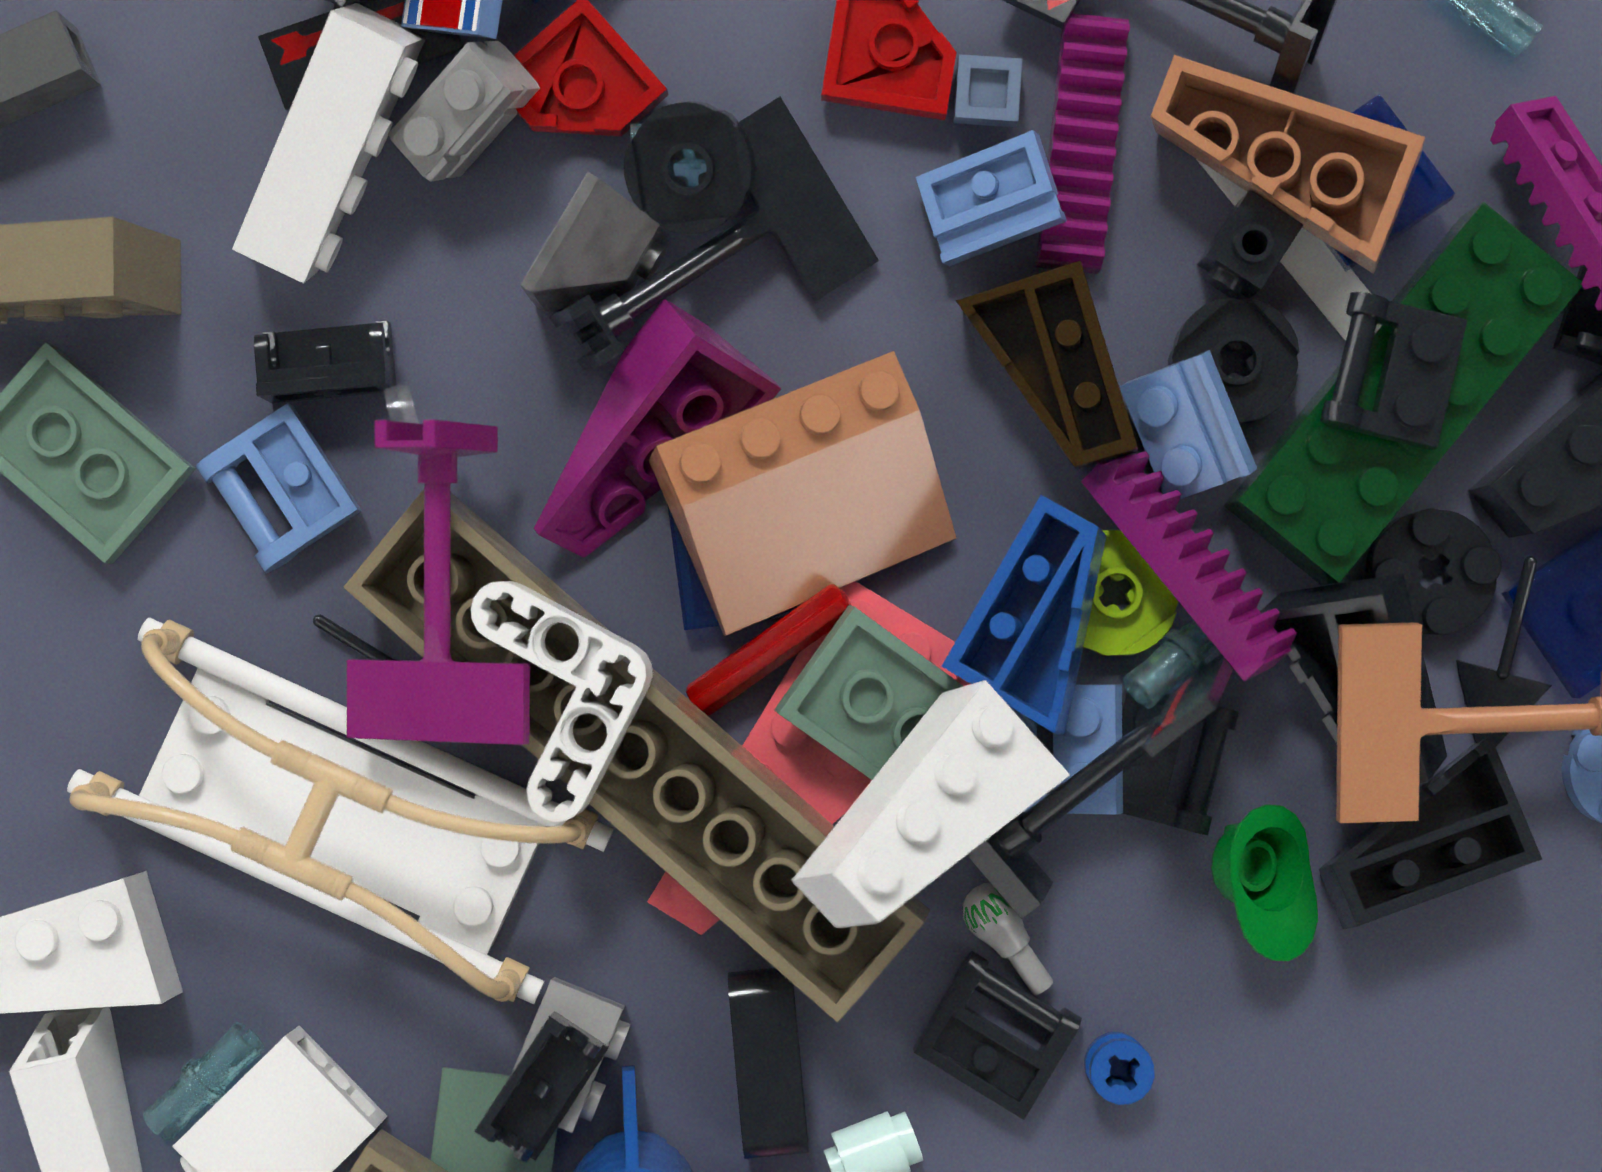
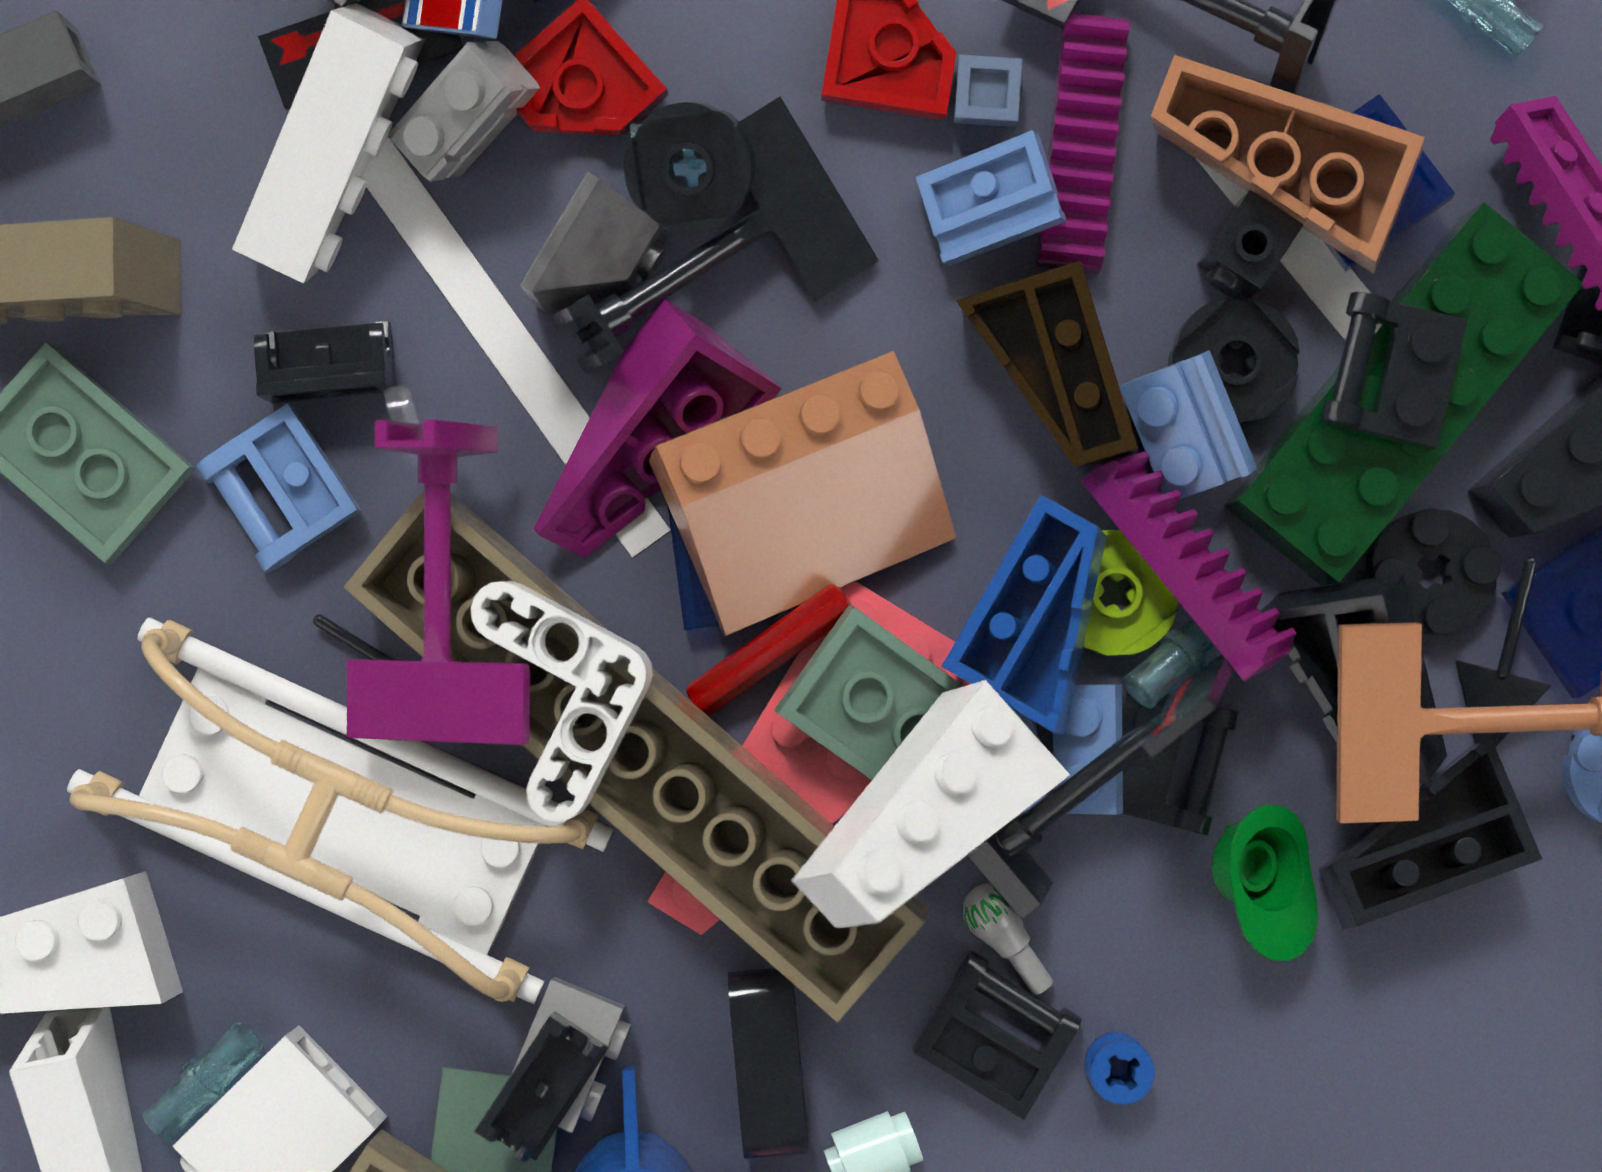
(489, 318): none -> white sticker

